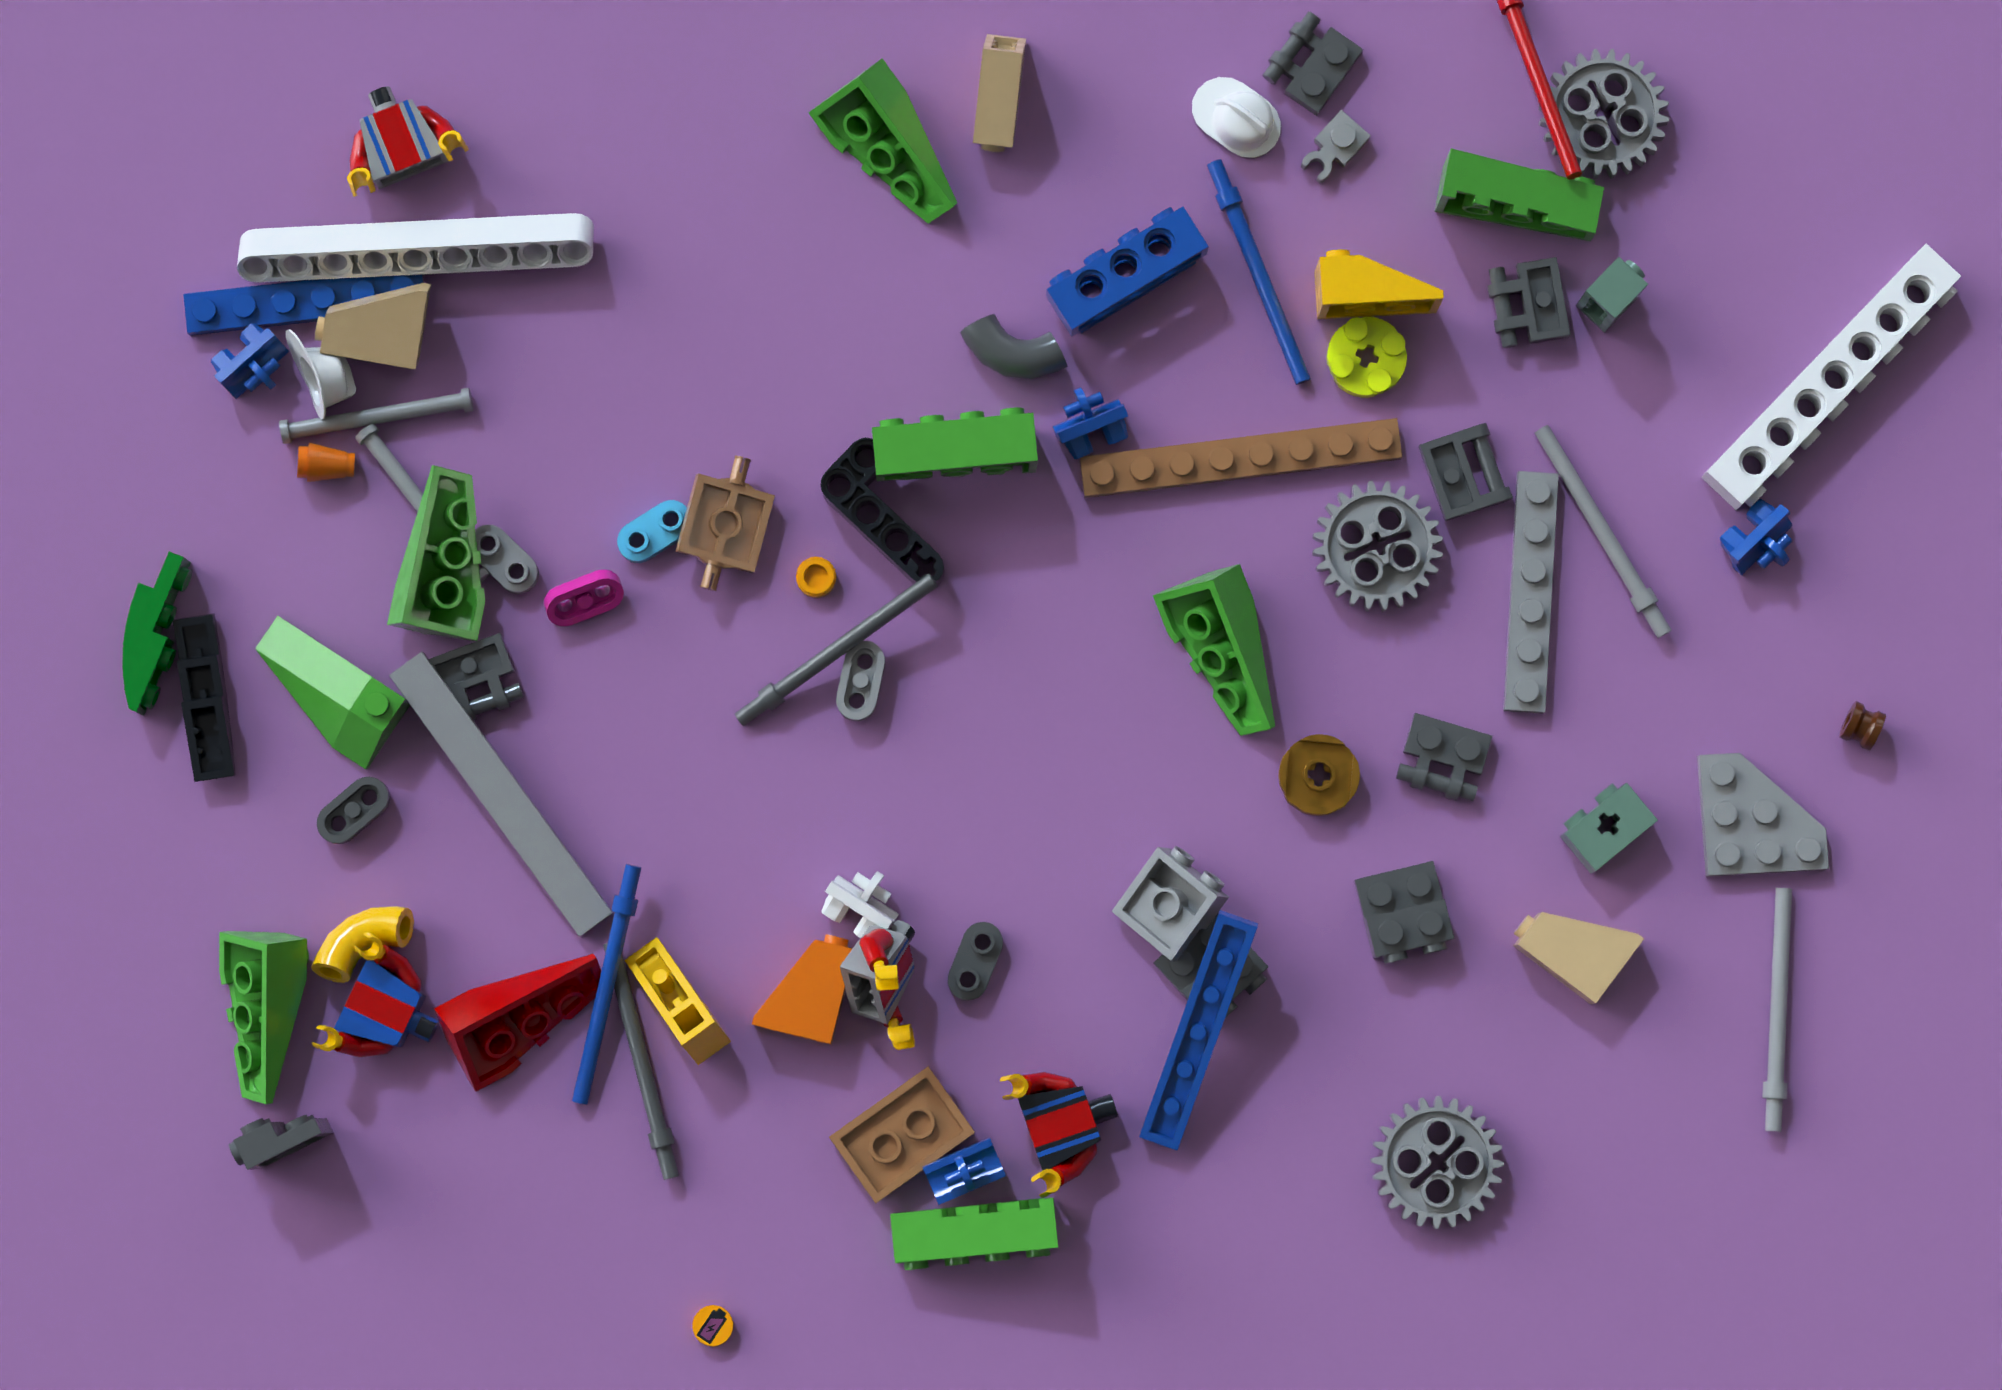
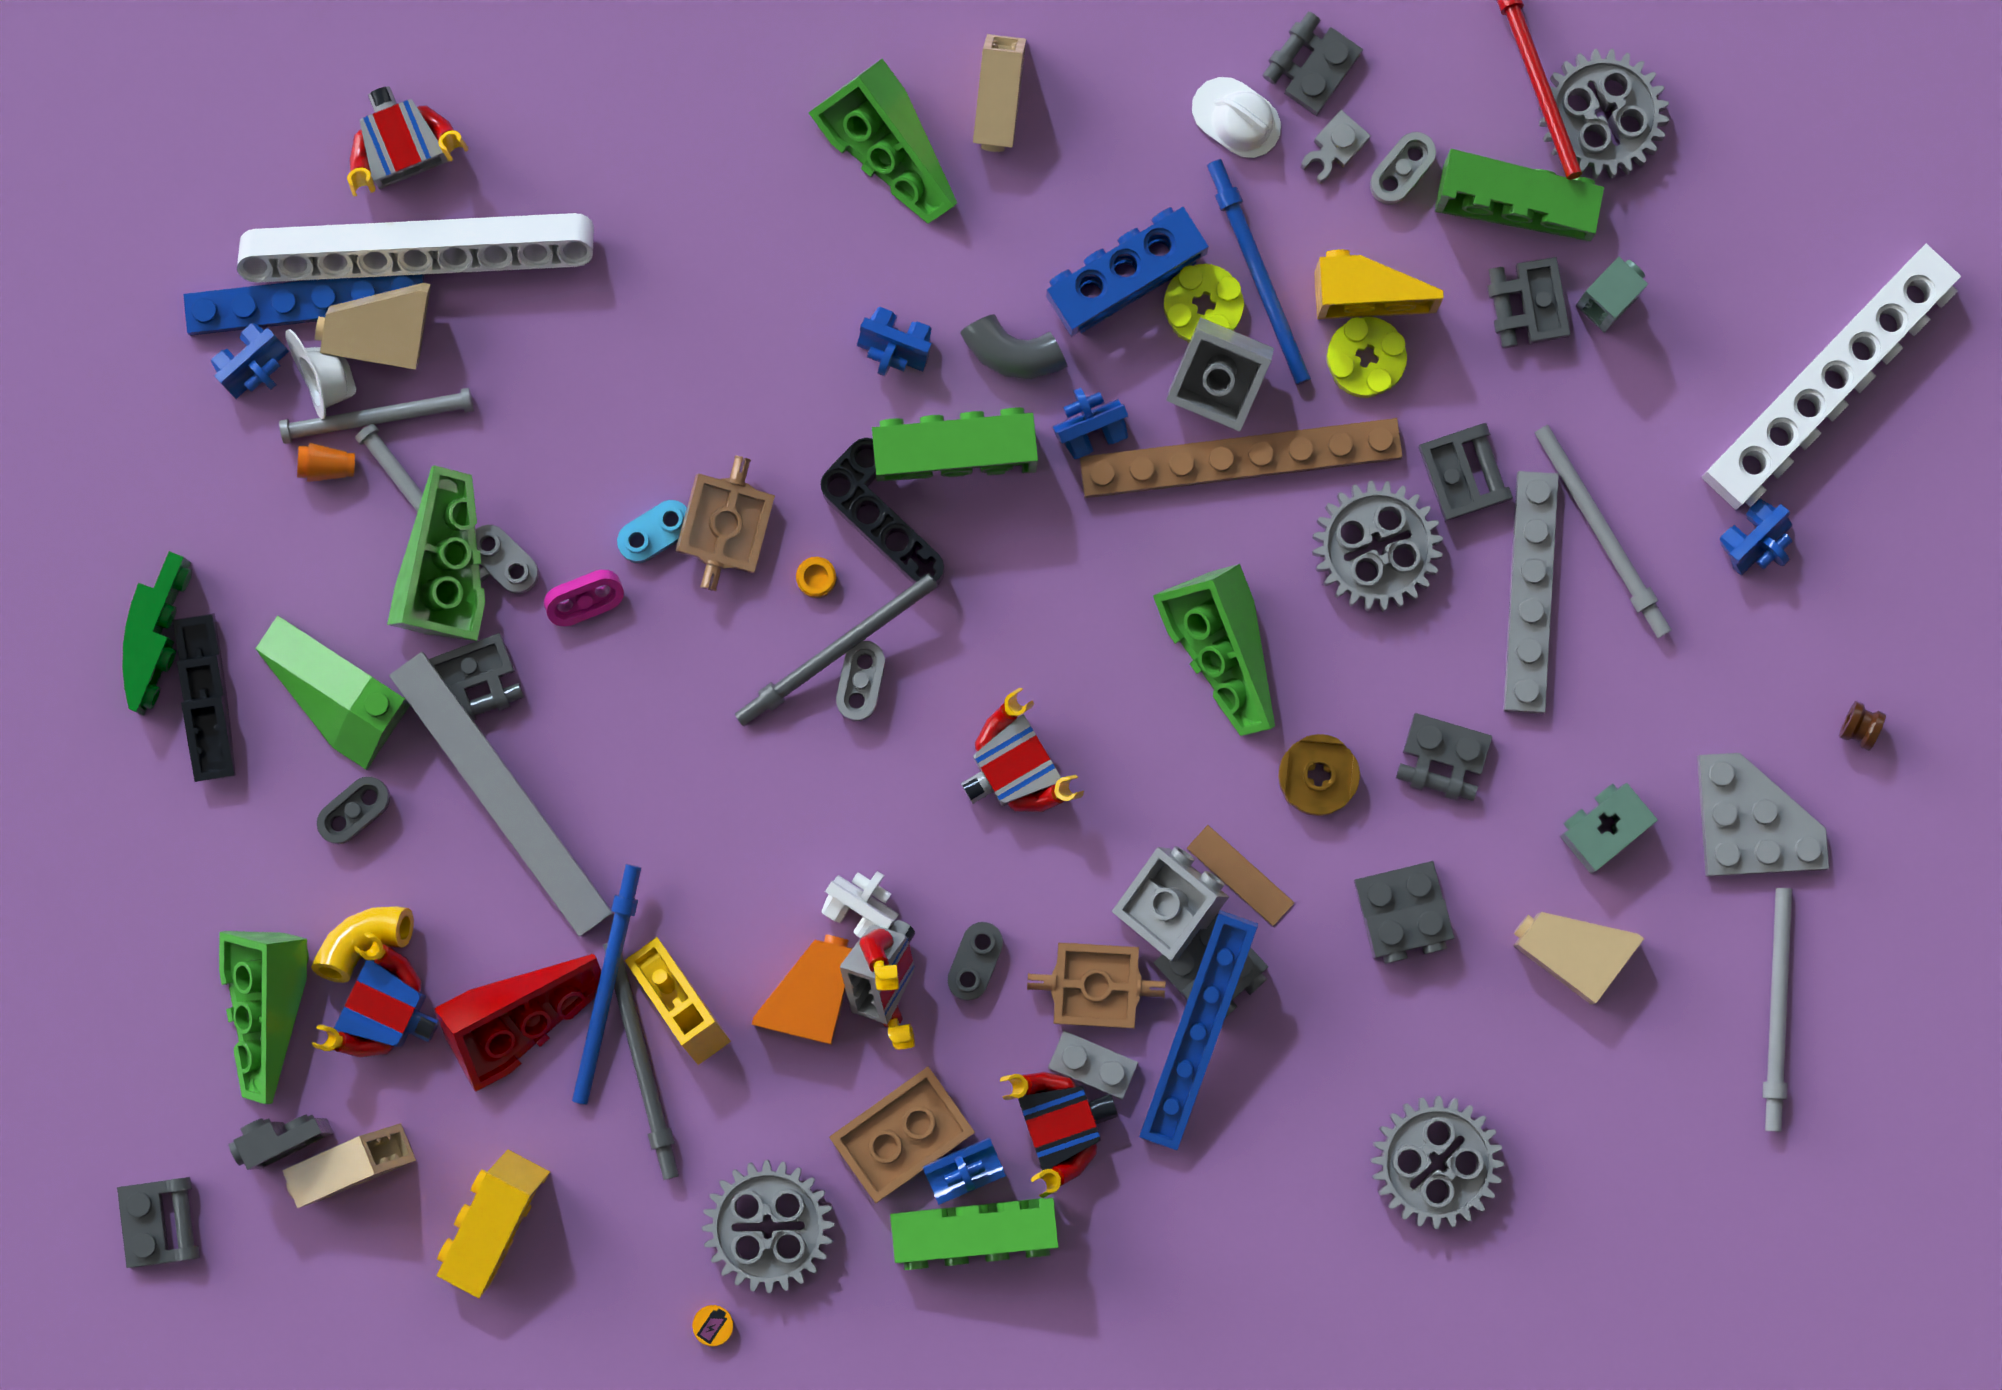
(145, 1222): none -> dark grey plate
(348, 1165): none -> tan slope
(490, 1222): none -> yellow wedge
(769, 1263): none -> light grey gear
(893, 346): none -> blue hips
(1016, 763): none -> torso
(1093, 1065): none -> light grey plate
(1096, 985): none -> medium nougat plate
(1191, 284): none -> neon yellow plate
(1220, 374): none -> light grey brick
(1240, 875): none -> medium nougat sticker
(1402, 169): none -> light grey plate

